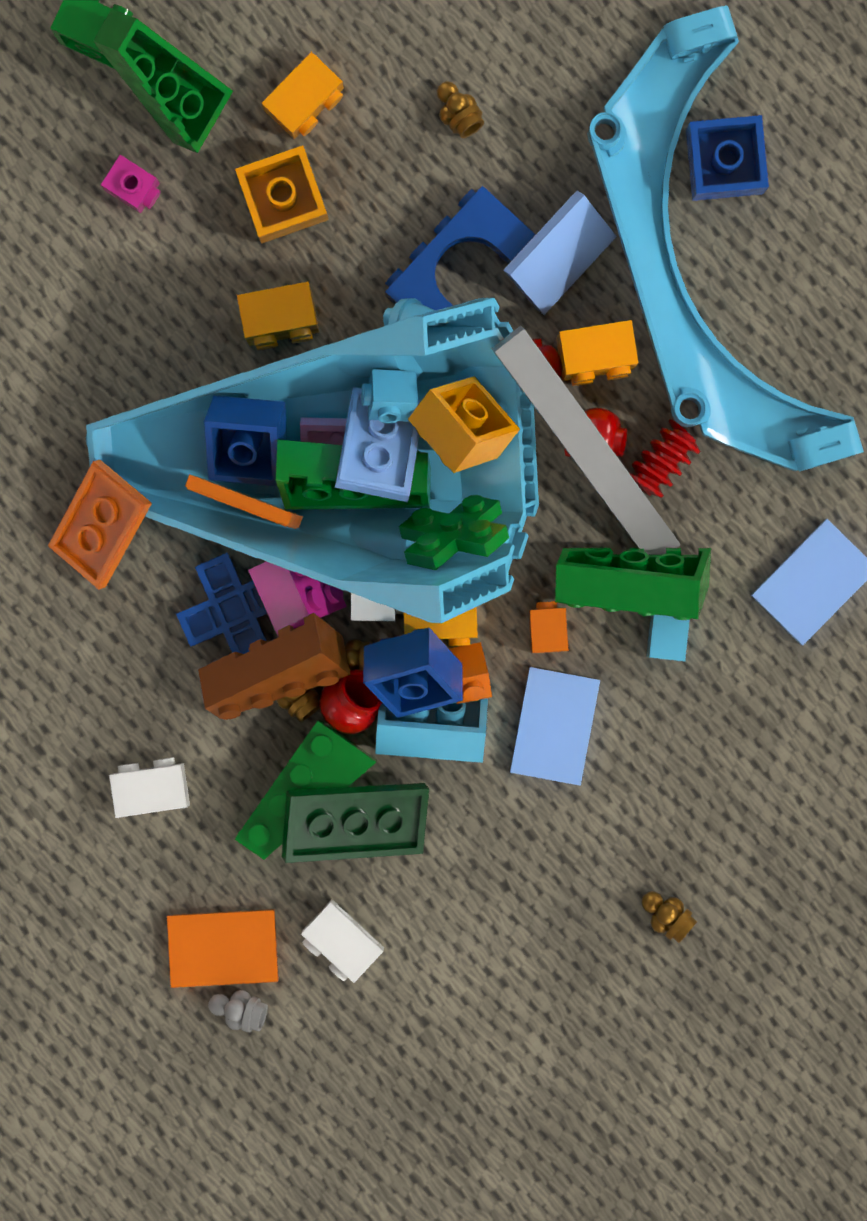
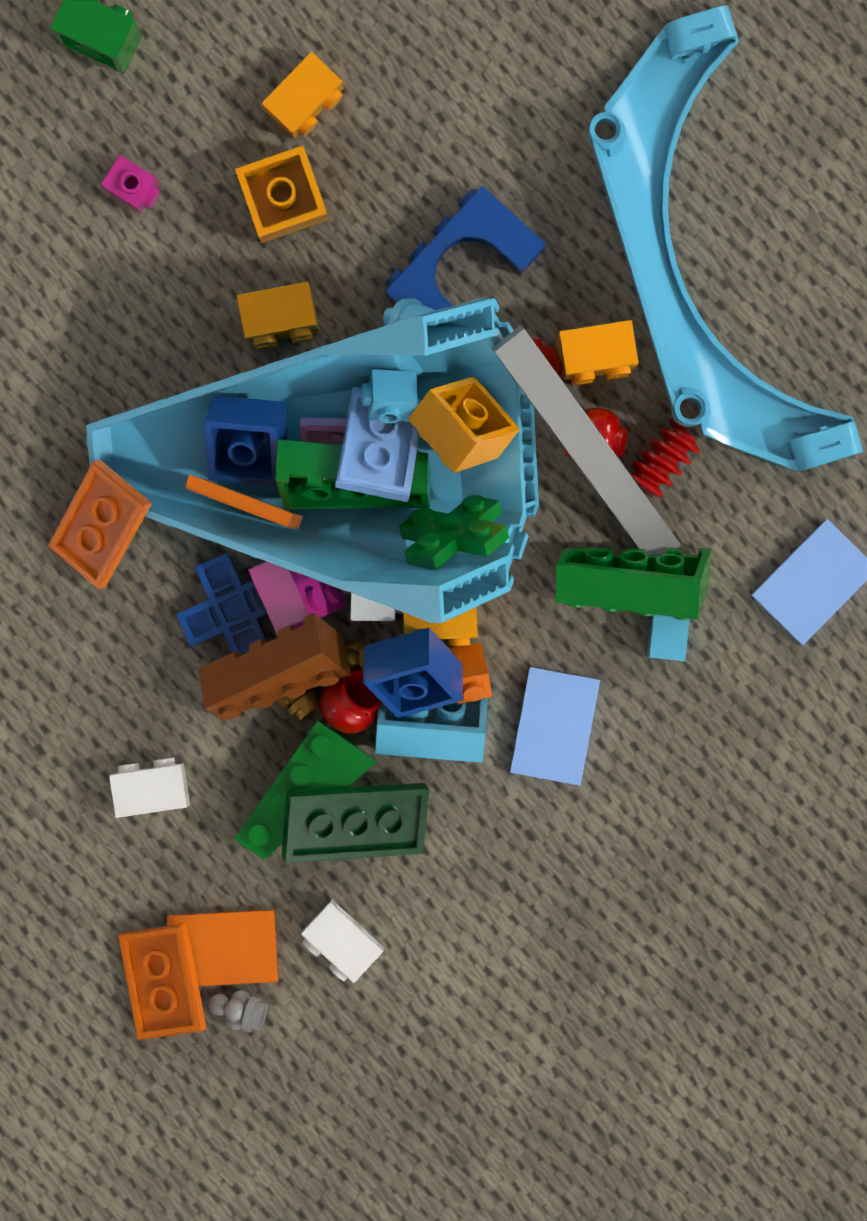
(162, 981): none -> orange tile
(167, 82): green wedge -> none
(461, 110): pearl gold piece -> none
(548, 628): orange brick -> none
(560, 252): light blue tile -> none
(668, 916): pearl gold piece -> none
(727, 158): blue brick -> none

